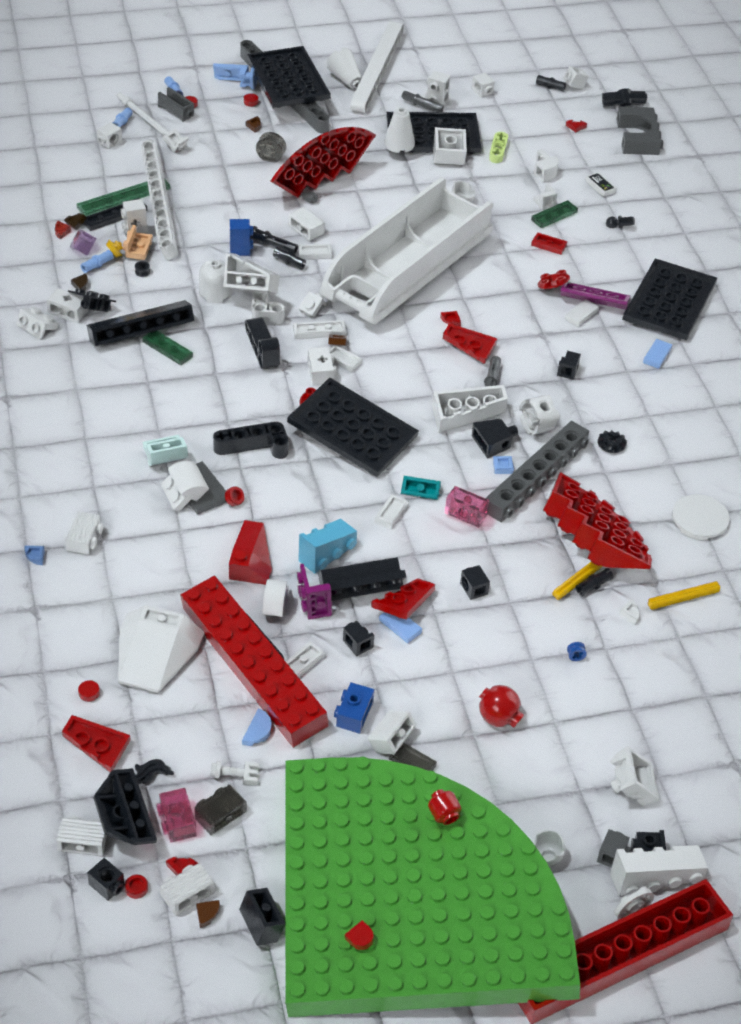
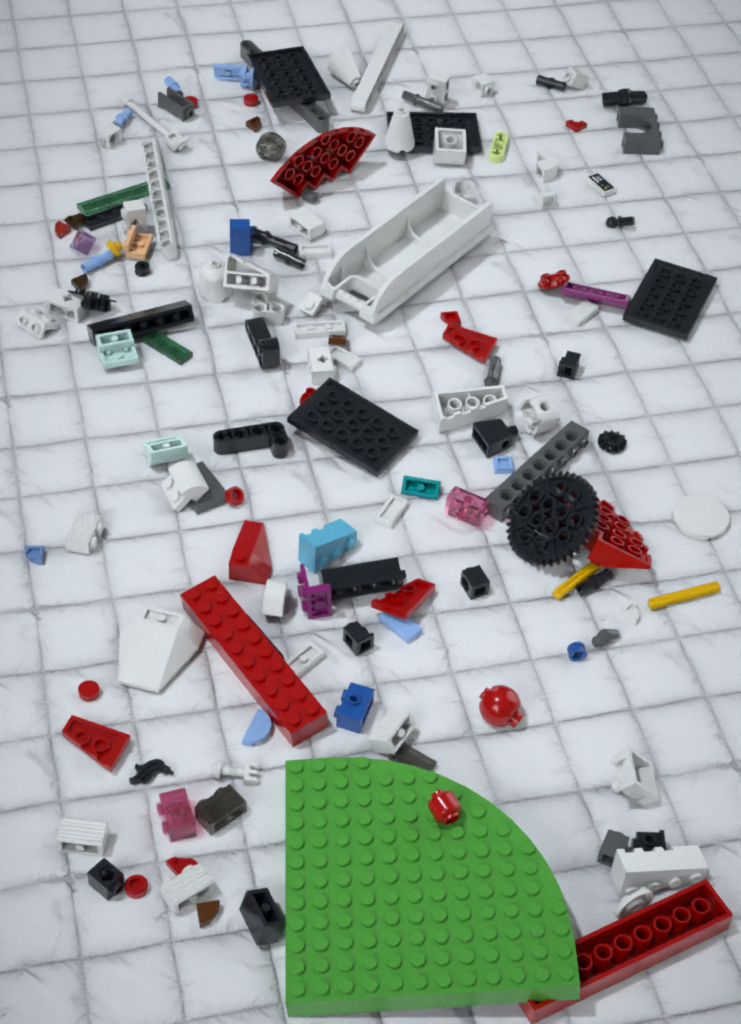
(116, 349): none -> light aqua brick
(124, 809): black wedge -> none
(360, 936): red tile -> none
(549, 243): red tile -> none
(550, 846): white hair -> none
(554, 214): clear green tile -> none
(562, 524): none -> black gear
(604, 637): none -> dark grey arm
(657, 353): light blue tile -> none

